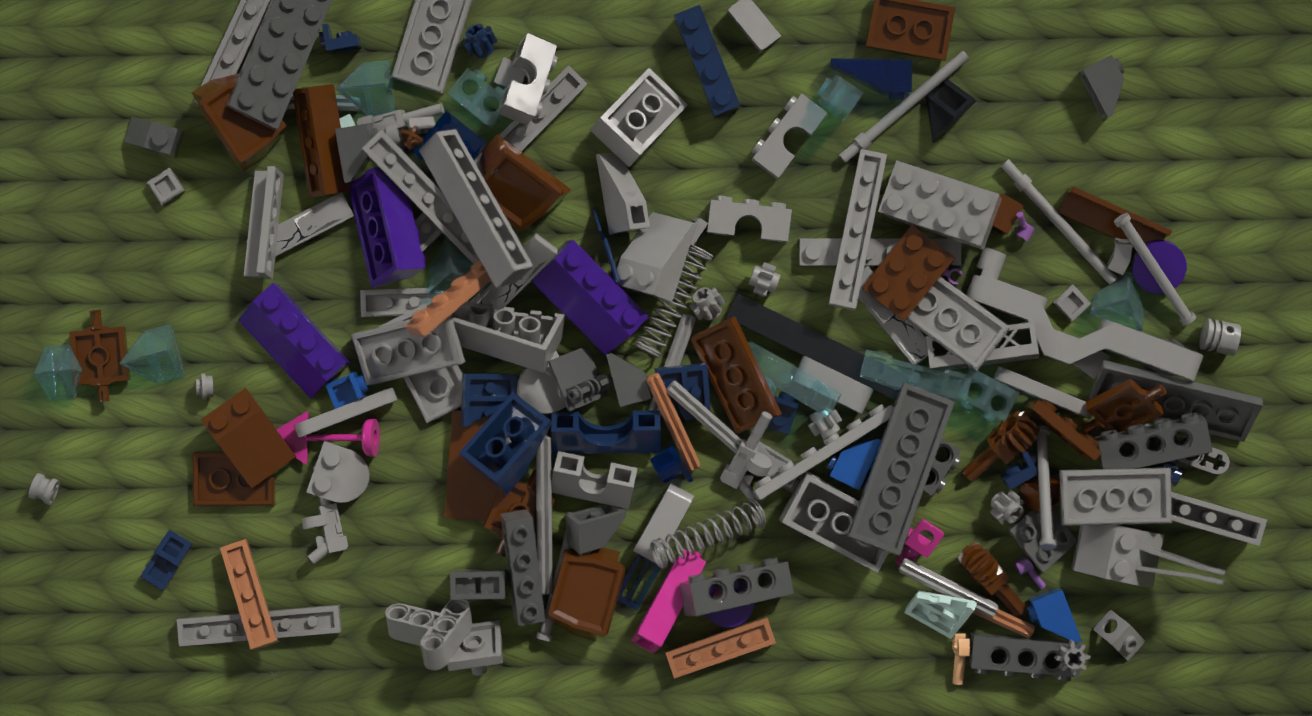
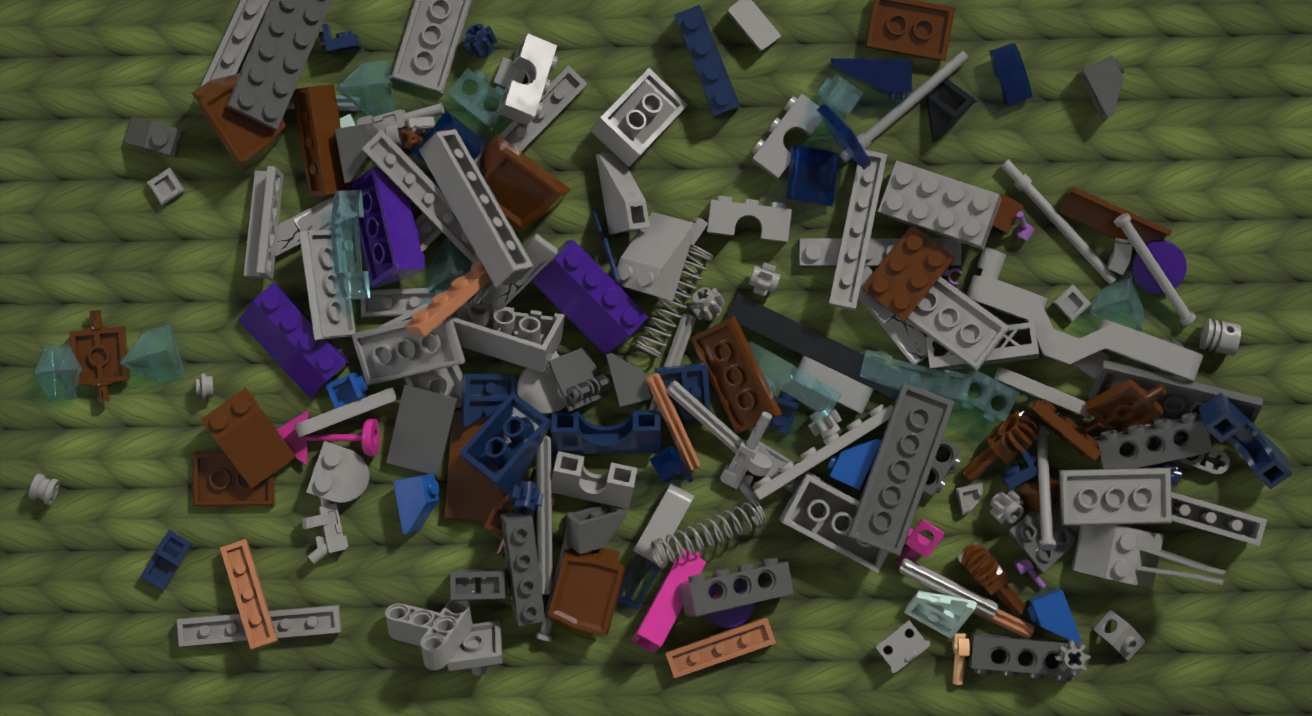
(329, 311): none -> light grey tile
(346, 244): none -> clear light blue slope
(416, 500): none -> blue slope
(421, 430): none -> dark grey tile
(525, 497): none -> dark blue gear
(812, 176): none -> clear blue tile
(844, 136): none -> clear blue tile
(903, 648): none -> light grey piece
(969, 496): none -> light grey tile
(1011, 73): none -> clear blue slope
(1230, 424): none -> dark blue arch

